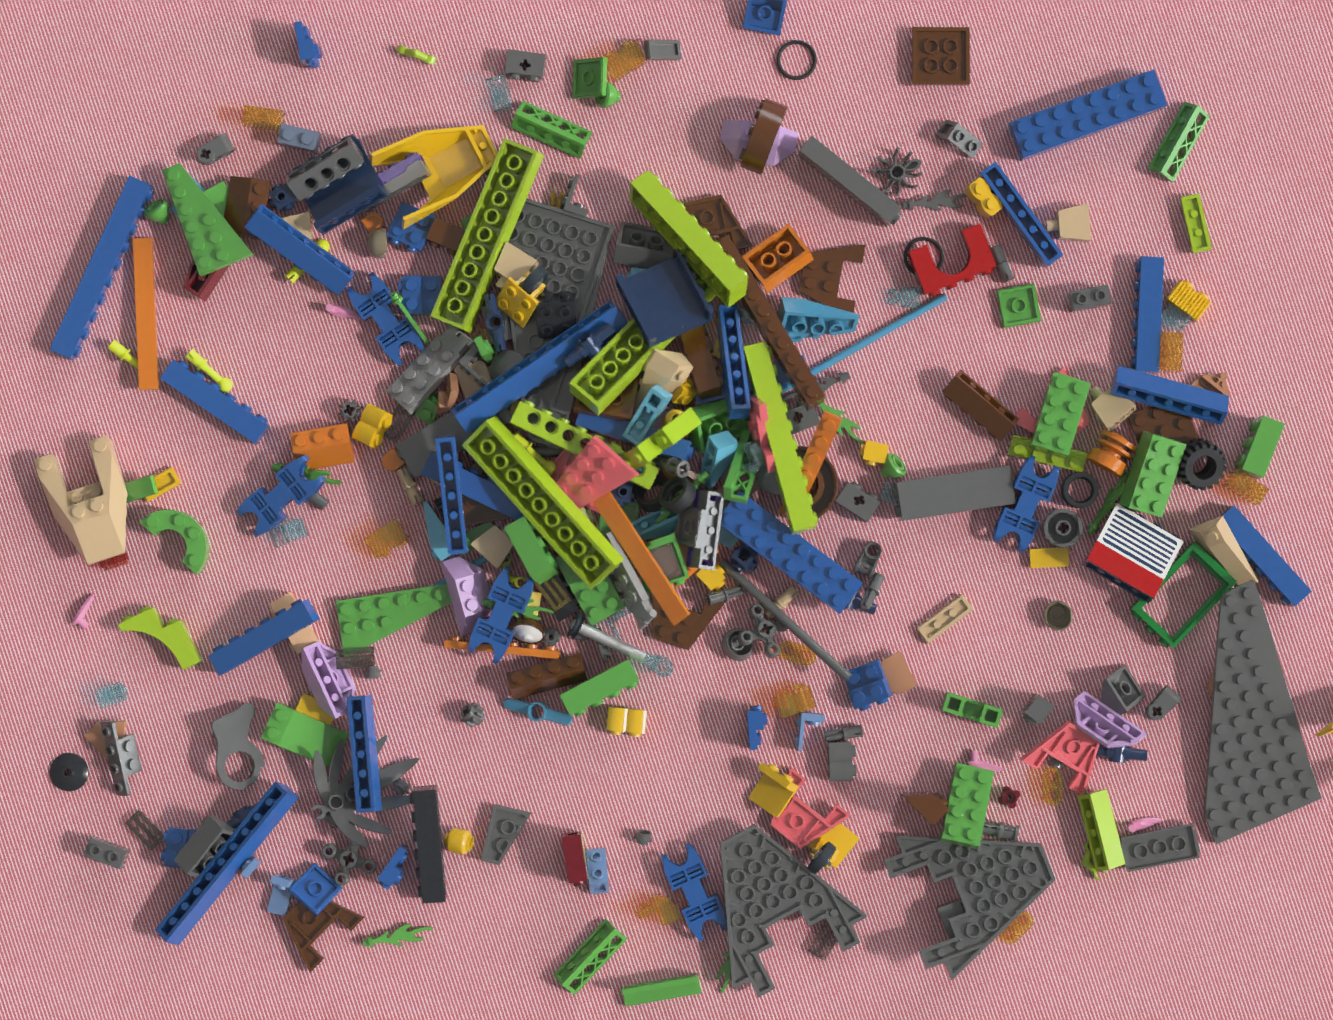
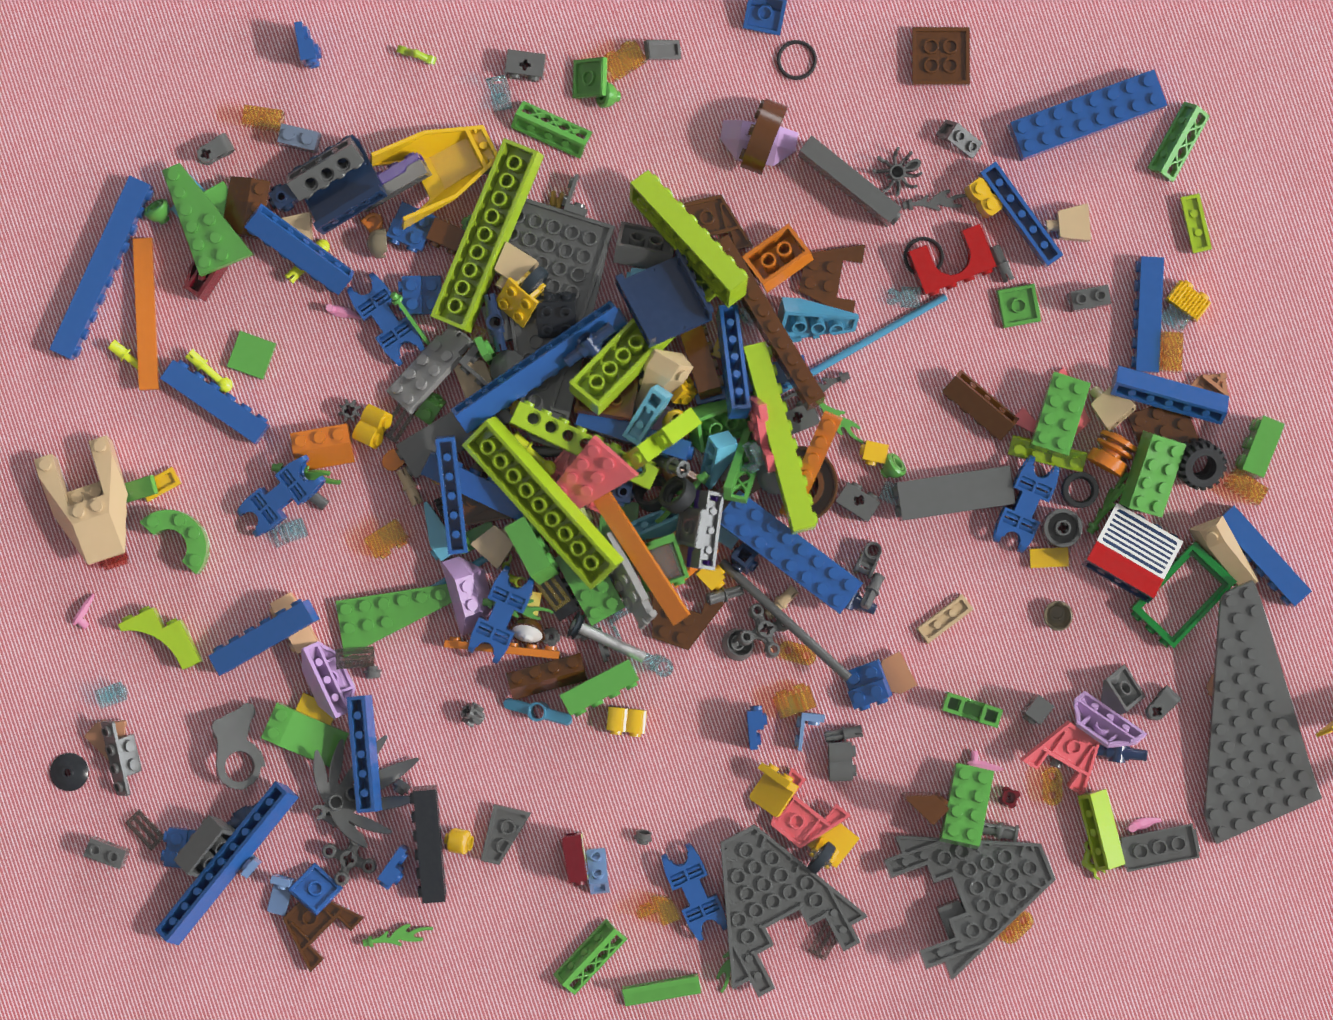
(251, 355): none -> bright green tile
(447, 398): nougat slope -> none

